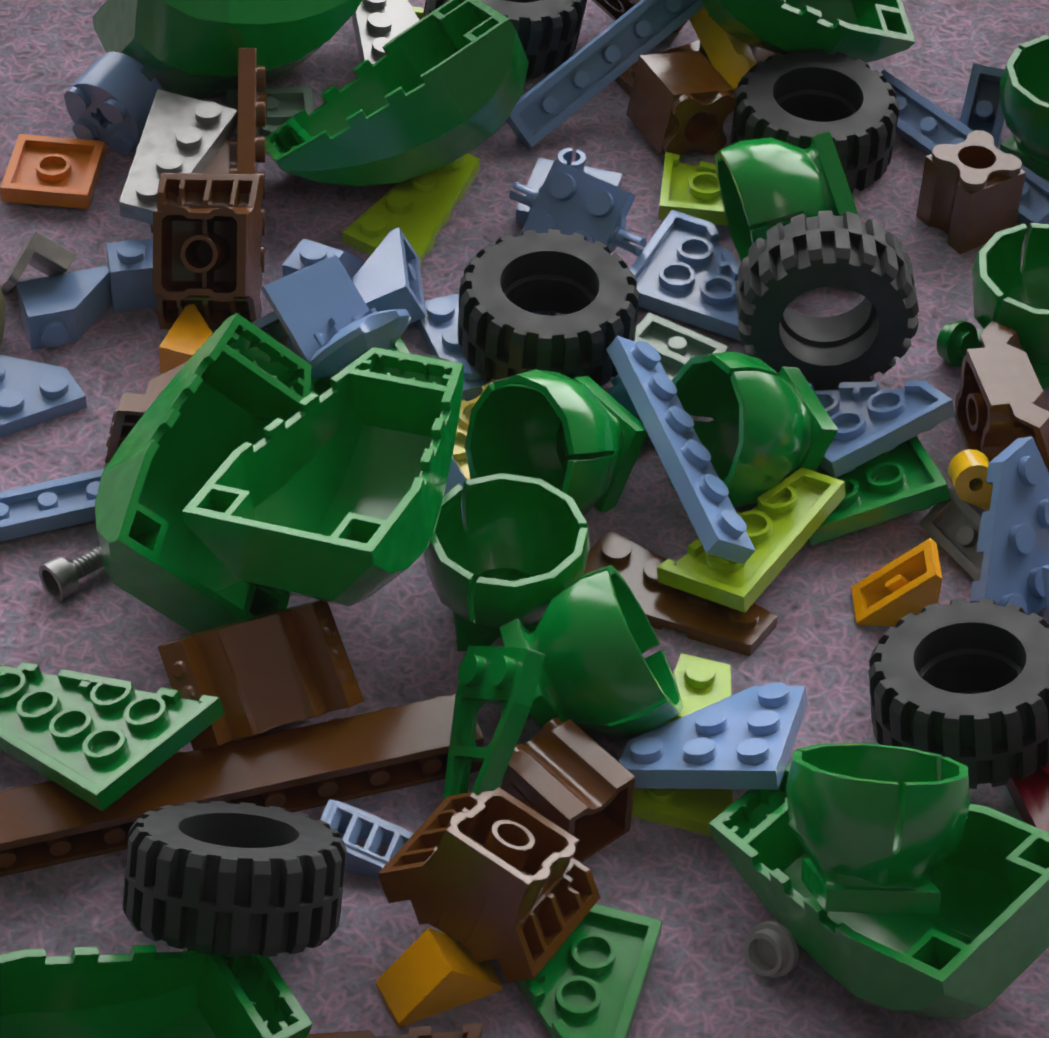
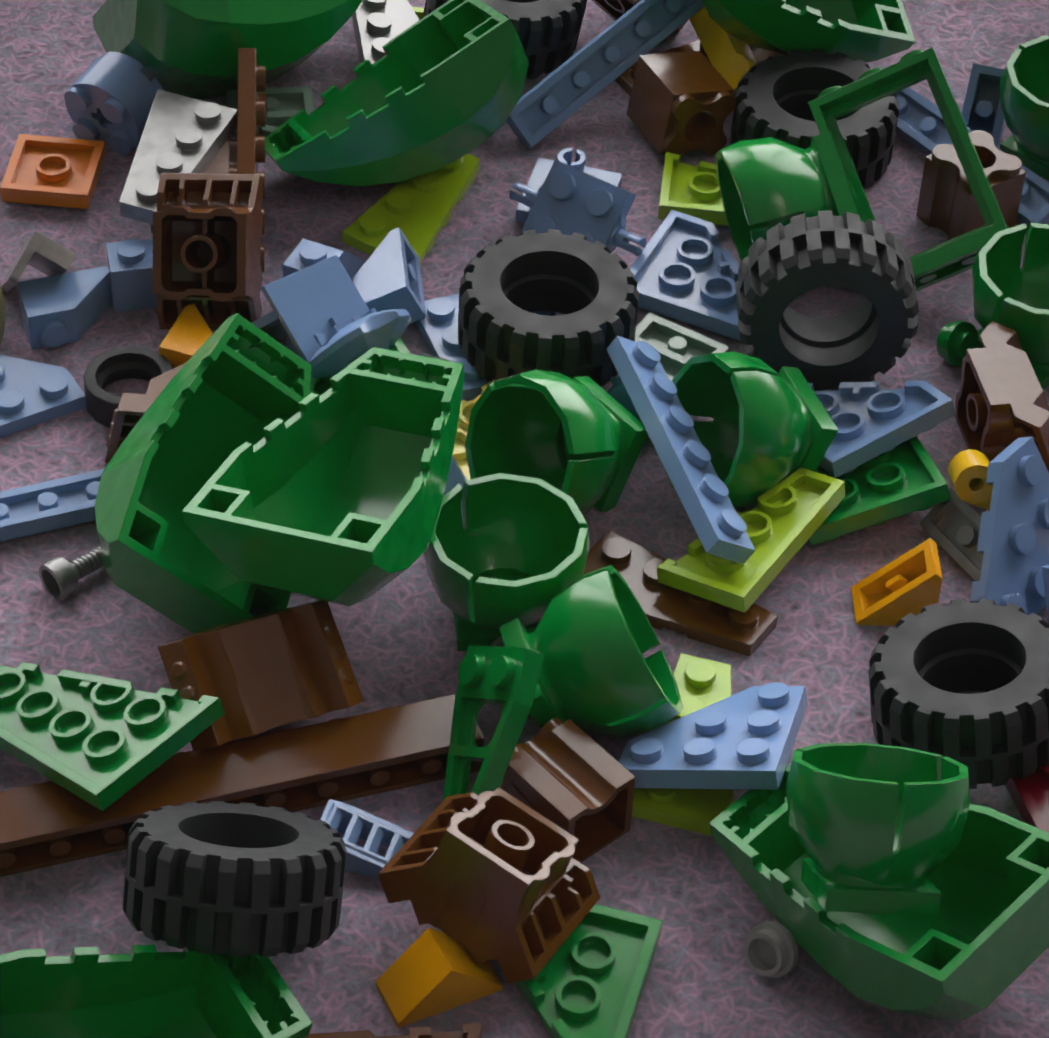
(117, 365): none -> black tyre
(877, 83): none -> green door

